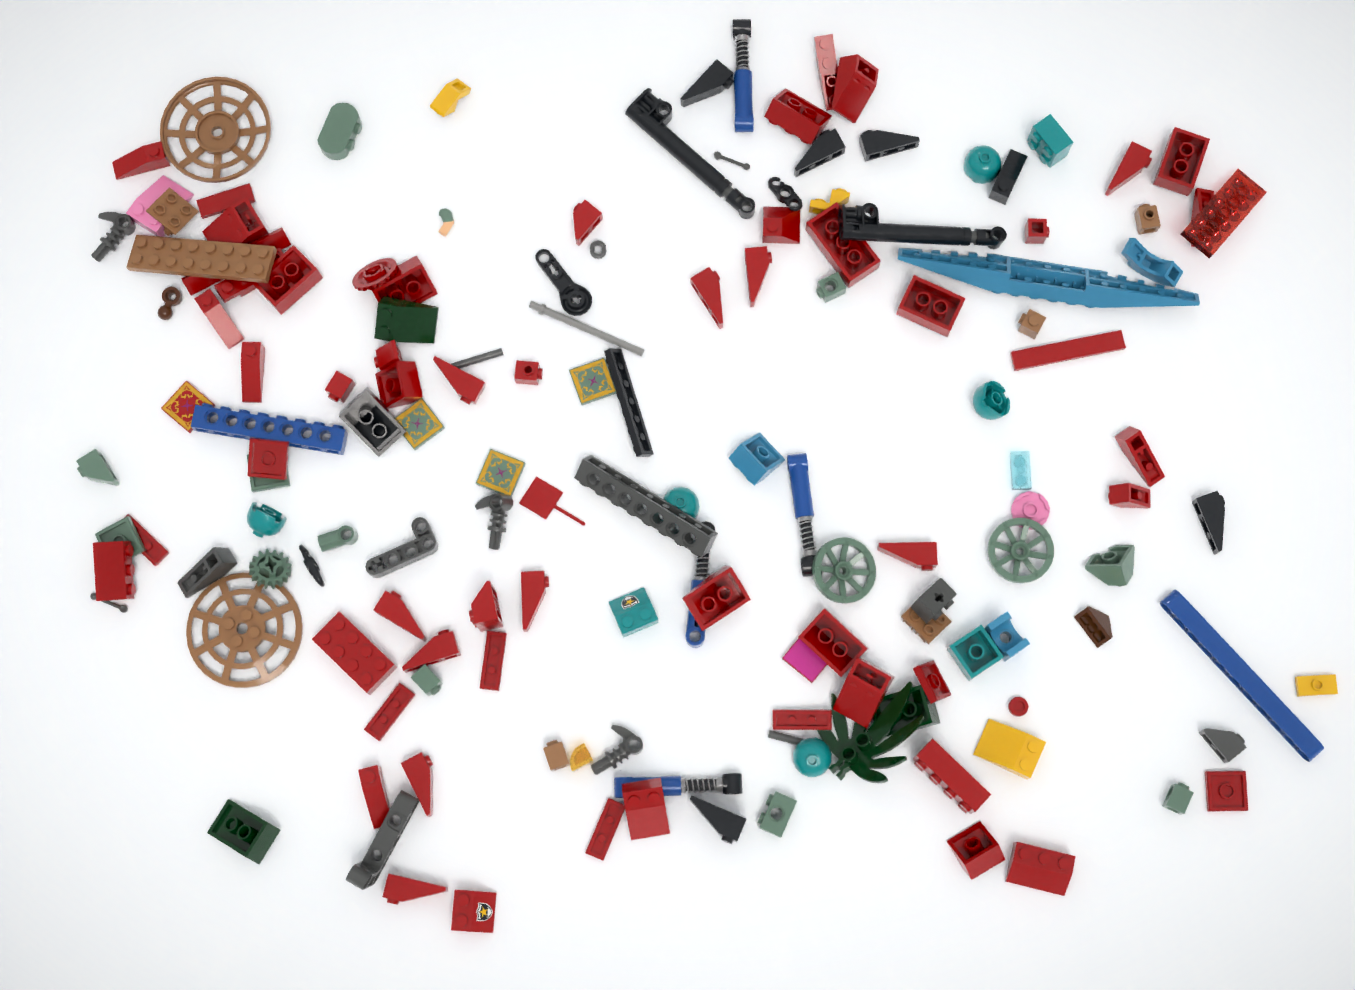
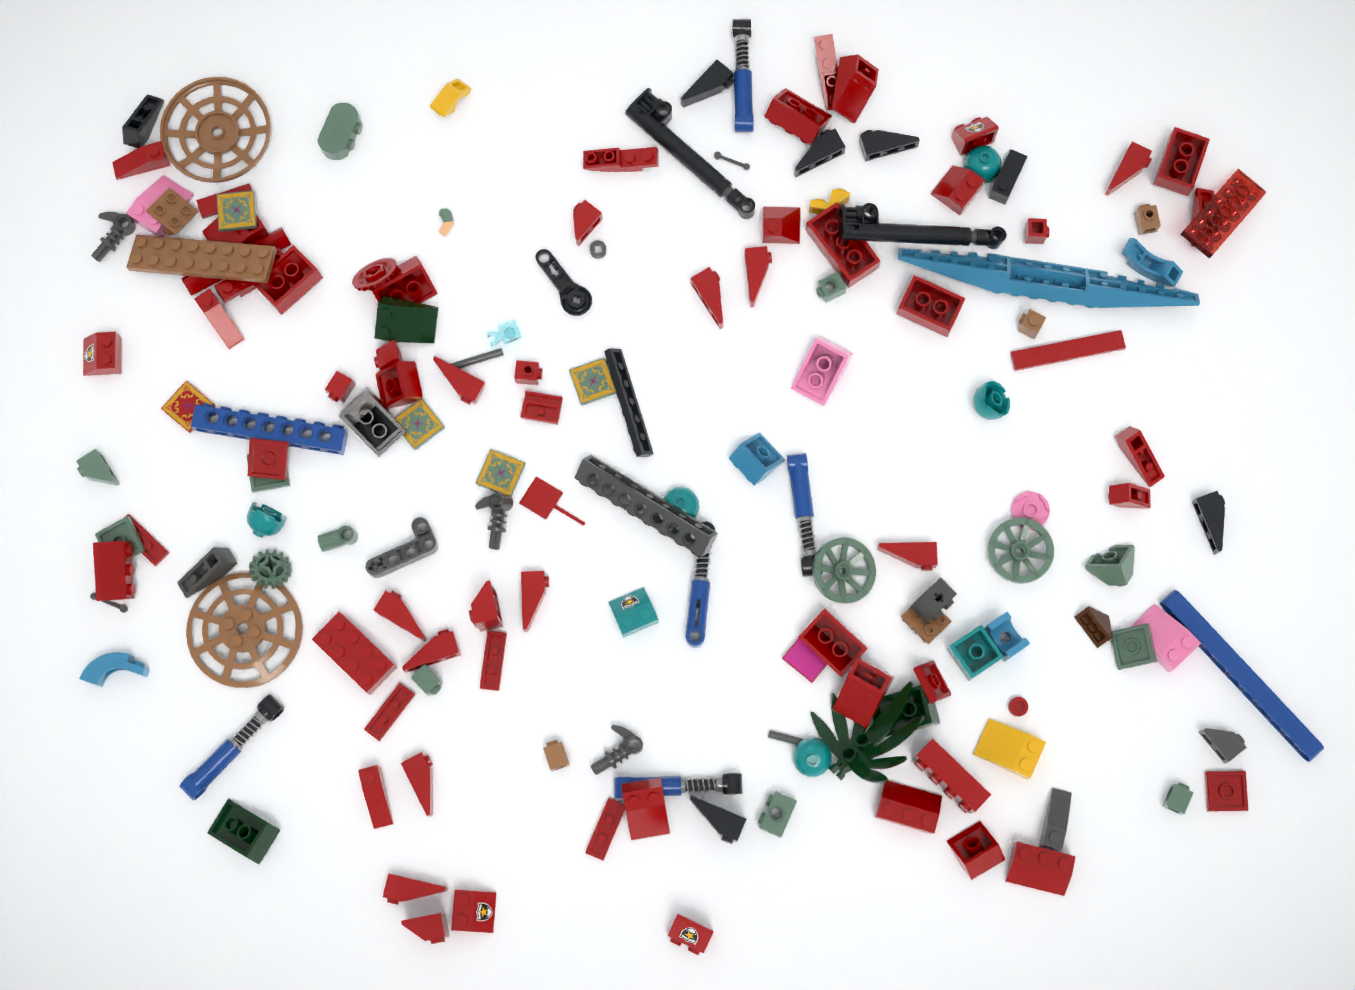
(102, 354): none -> slope
(103, 666): none -> dark azure arch
(141, 122): none -> black slope
(165, 311): reddish brown plate -> none
(197, 782): none -> piece
(236, 211): none -> tile
(252, 371): red slope -> none
(311, 565): black piece -> none
(369, 869): dark grey beam -> none
(429, 927): none -> red slope
(507, 332): none -> clear light blue plate
(541, 407): none -> red plate
(542, 309): light grey bar -> none
(580, 758): clear yellow brick -> none
(620, 160): none -> red slope
(690, 934): none -> red slope
(716, 597): red slope -> none
(784, 187): black piece -> none
(802, 719): red tile -> none
(821, 370): none -> bright pink slope
(909, 807): none -> red slope
(958, 188): none -> red slope
(977, 133): none -> slope
(1020, 470): clear light blue plate -> none
(1049, 141): teal brick -> none
(1056, 820): none -> dark grey slope
(1133, 646): none -> sand green tile
(1170, 638): none -> bright pink slope
(1316, 685): yellow plate -> none

